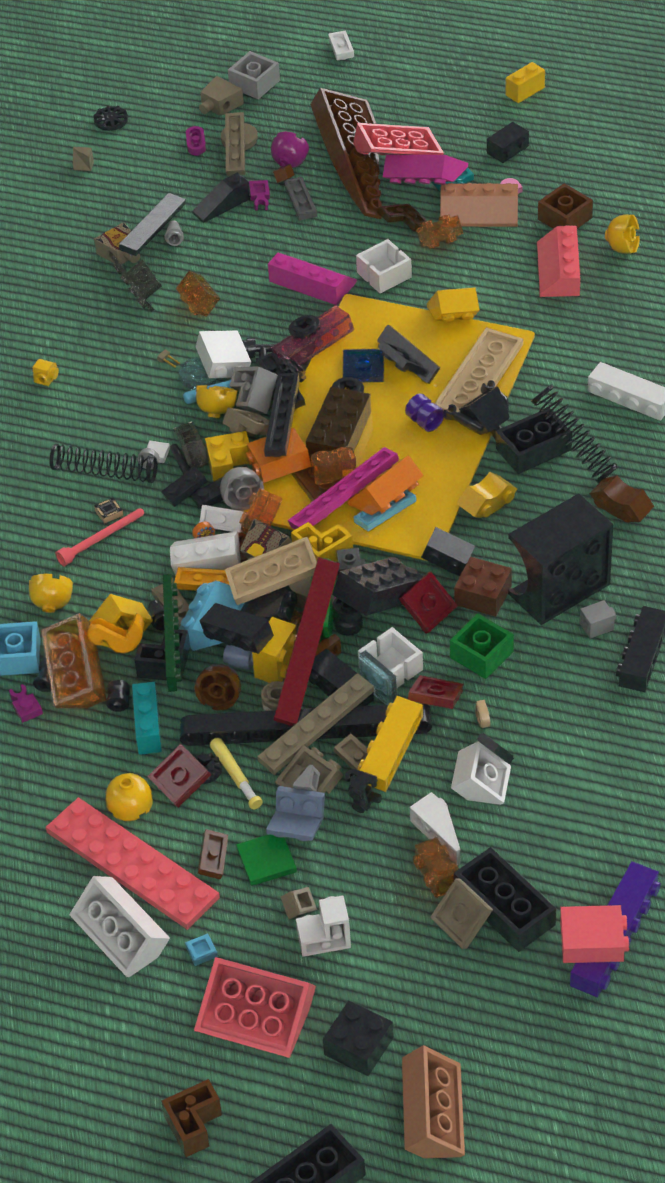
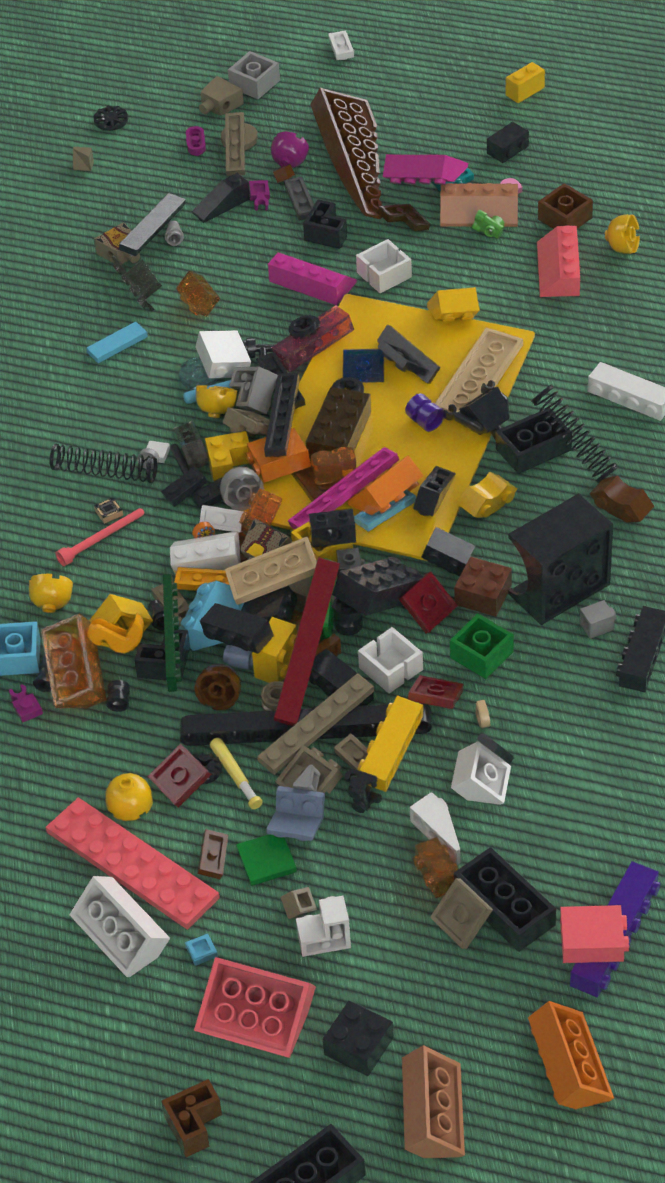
(44, 372): yellow plate -> none
(117, 342): none -> medium azure tile
(146, 718): teal brick -> none
(164, 355): dark tan piece -> none
(291, 366): black gear -> none
(323, 226): none -> black brick
(332, 528): none -> black brick
(379, 676): clear light blue tile -> none
(395, 140): coral slope -> none
(433, 491): none -> black slope
(445, 229): clear orange brick -> none
(490, 226): none -> bright green plate
(569, 1056): none -> orange slope

